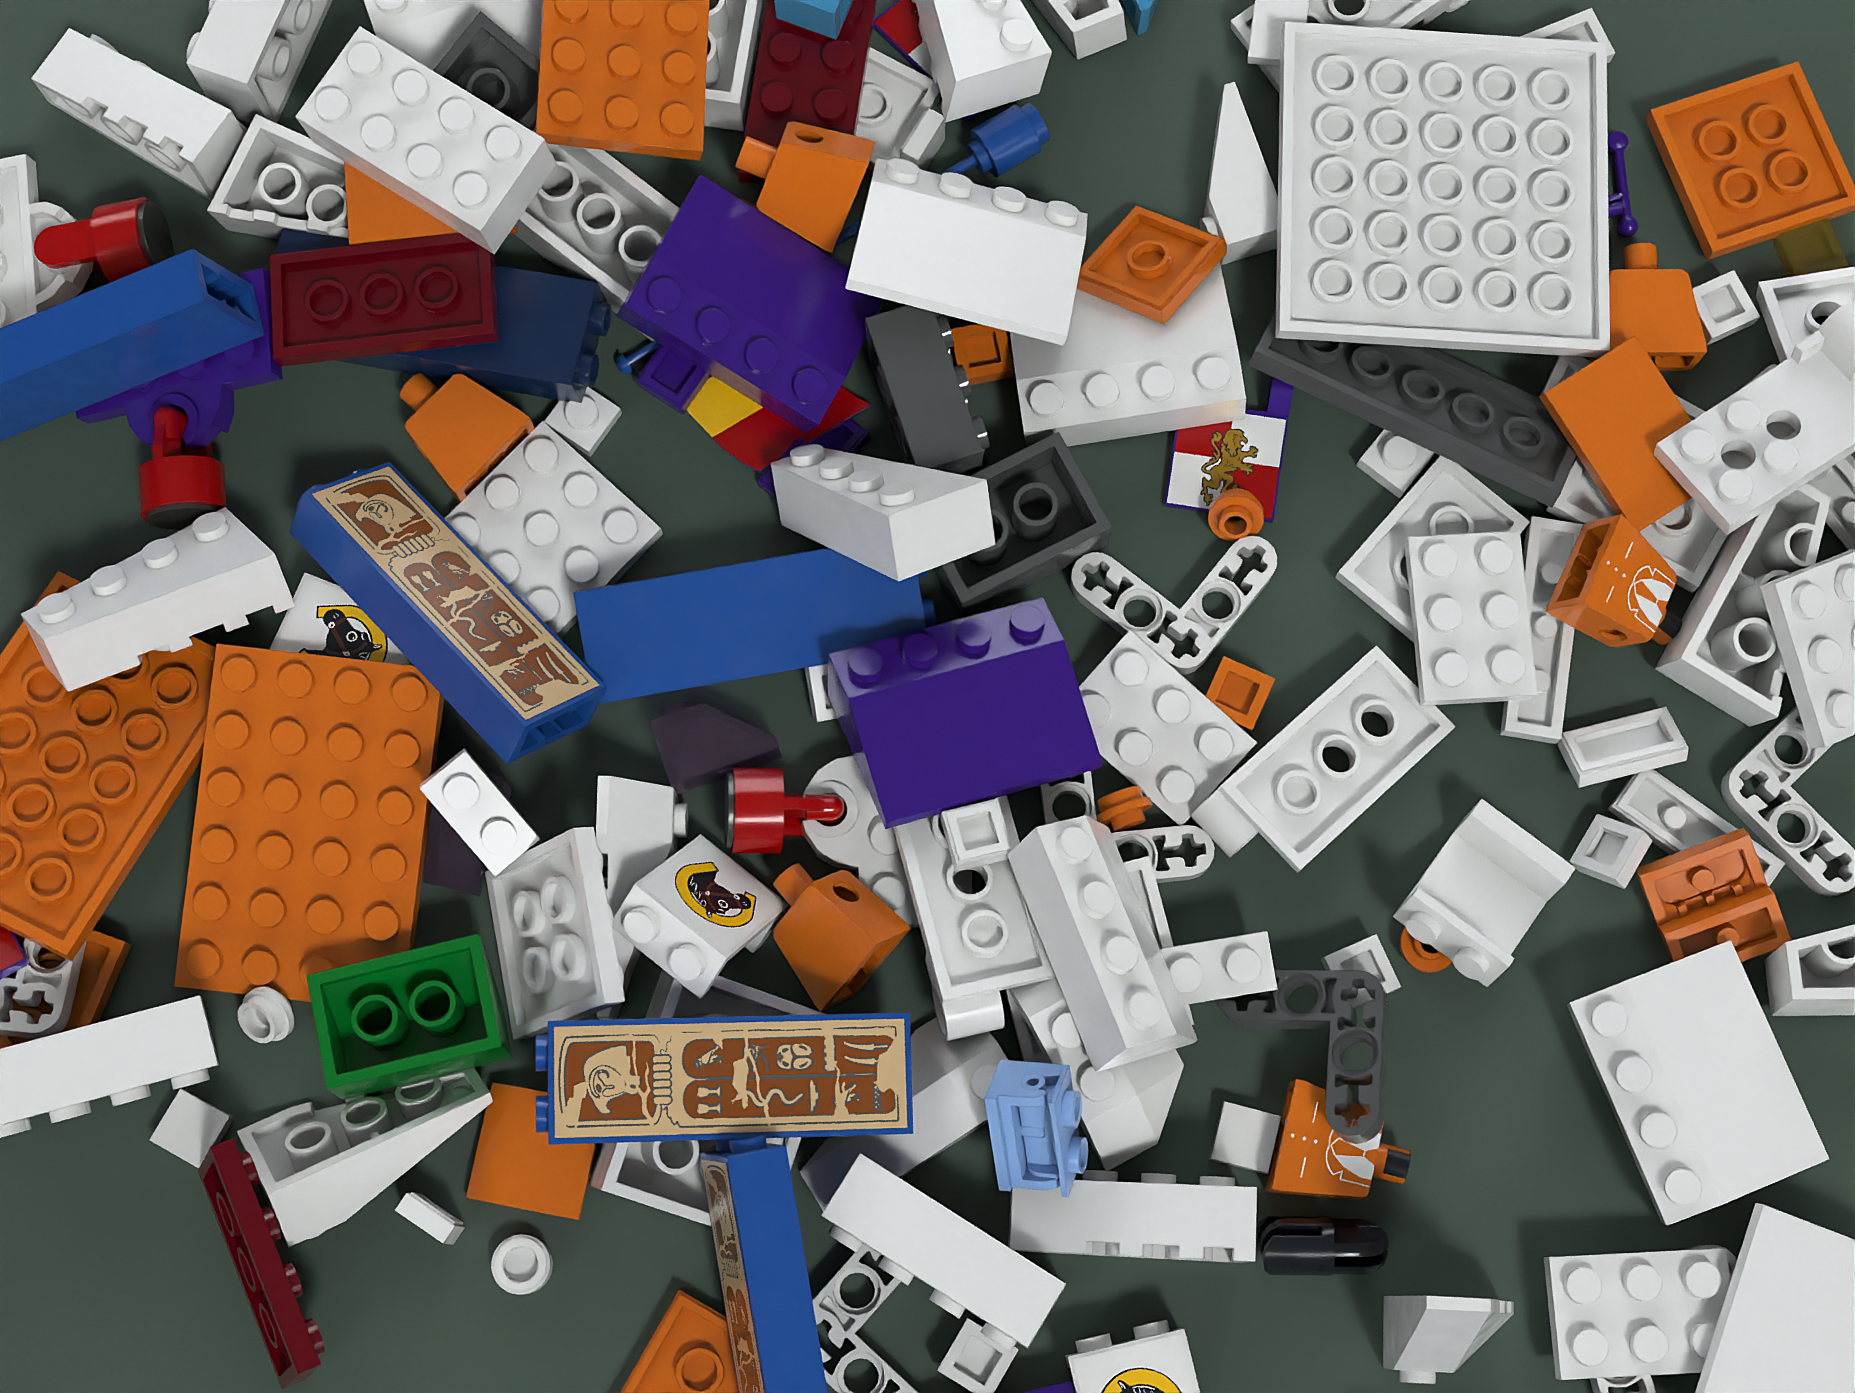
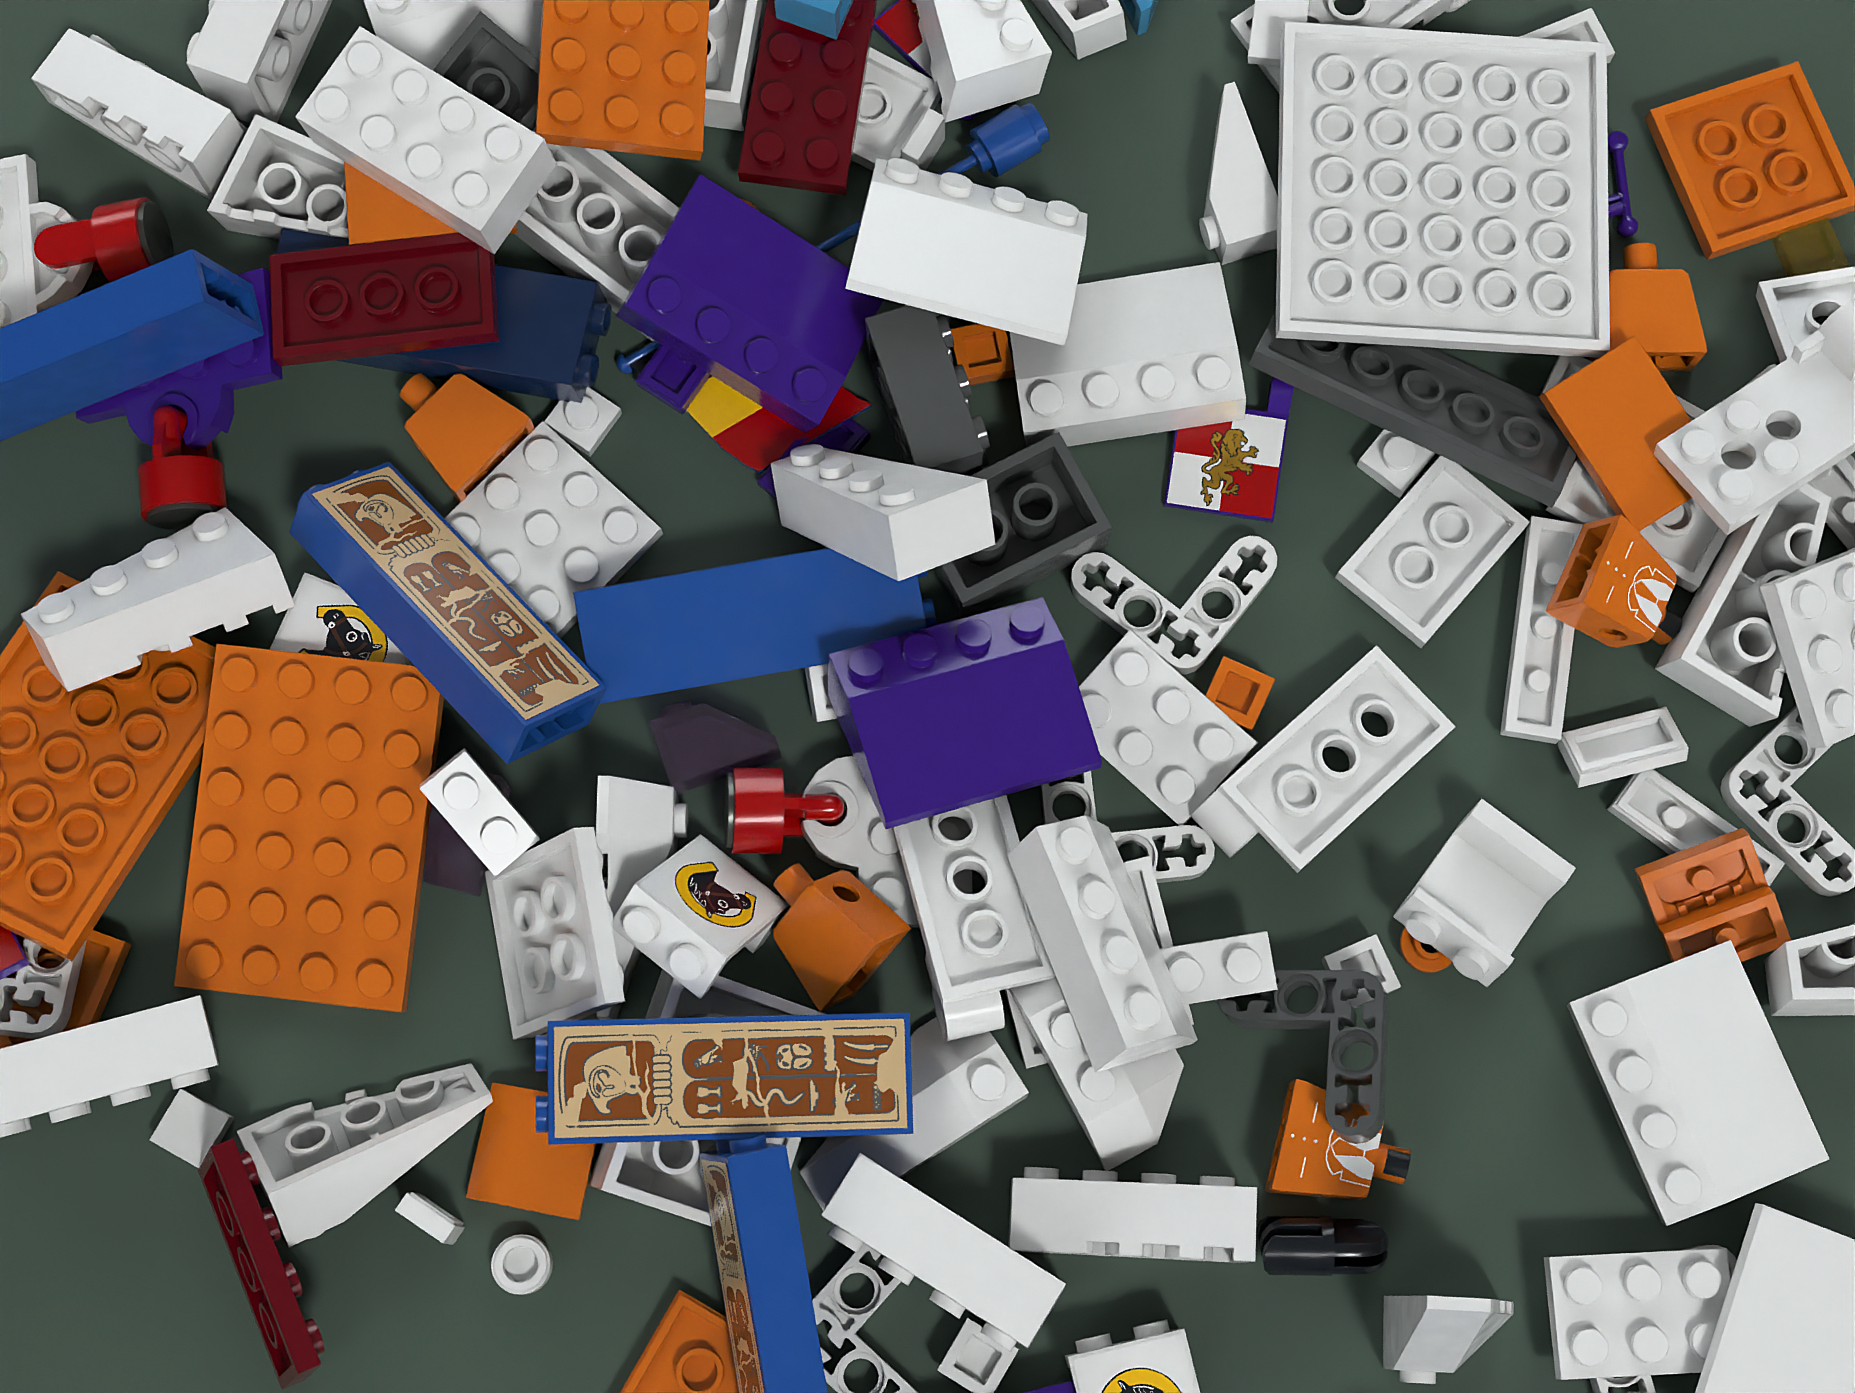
(266, 1015): white plate -> none
(408, 1017): green slope -> none
(808, 179): orange torso -> none
(976, 835): white tile -> none
(1035, 1126): light blue hinge -> none
(1123, 808): orange plate -> none
(1150, 264): orange tile -> none
(1235, 503): orange plate -> none
(1245, 1137): white tile -> none
(1470, 618): white plate -> none
(1611, 851): white plate -> none
(1724, 307): white plate -> none

